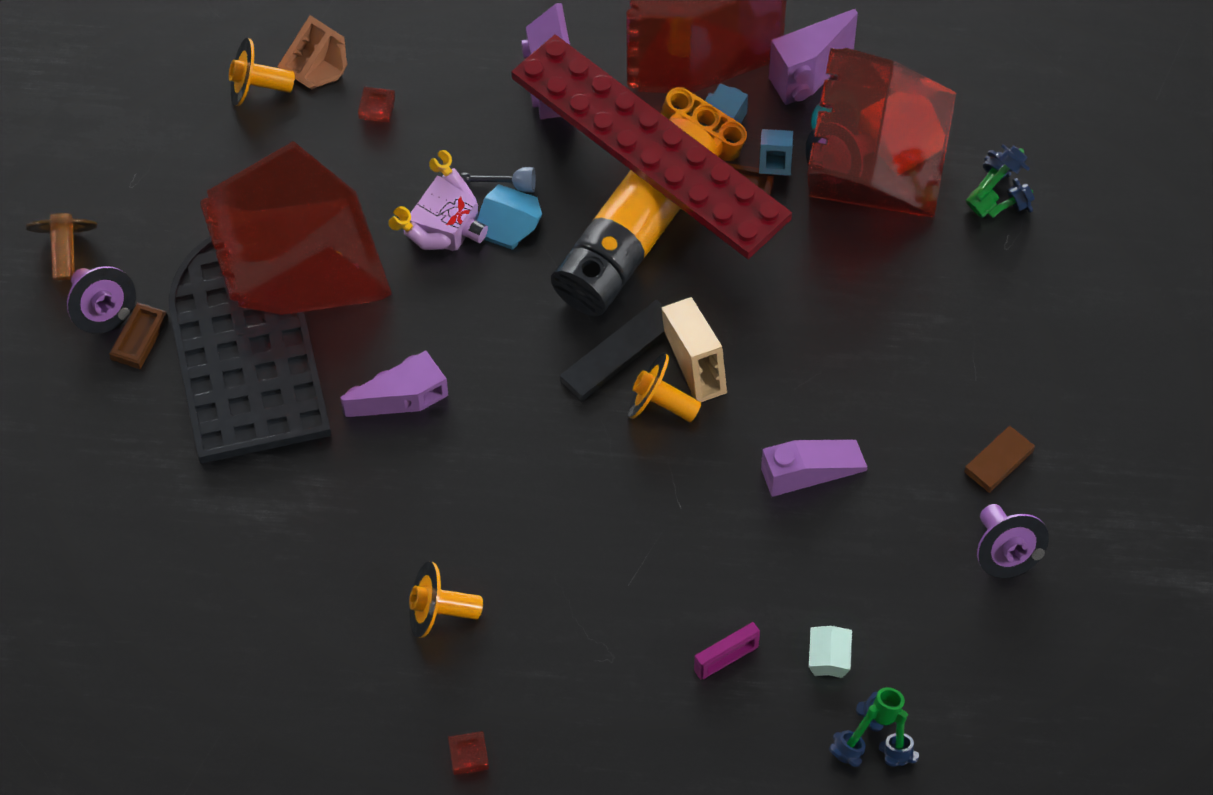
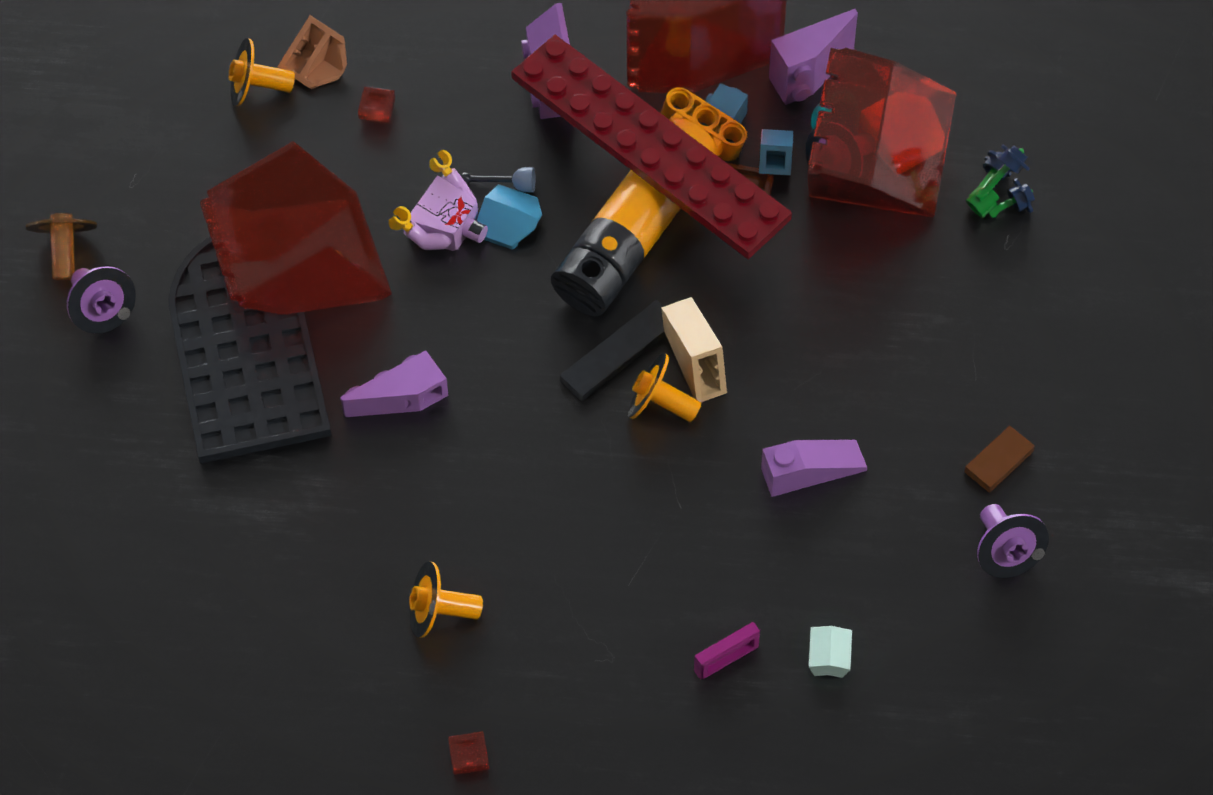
(138, 335): reddish brown tile -> none
(879, 710): plant -> none

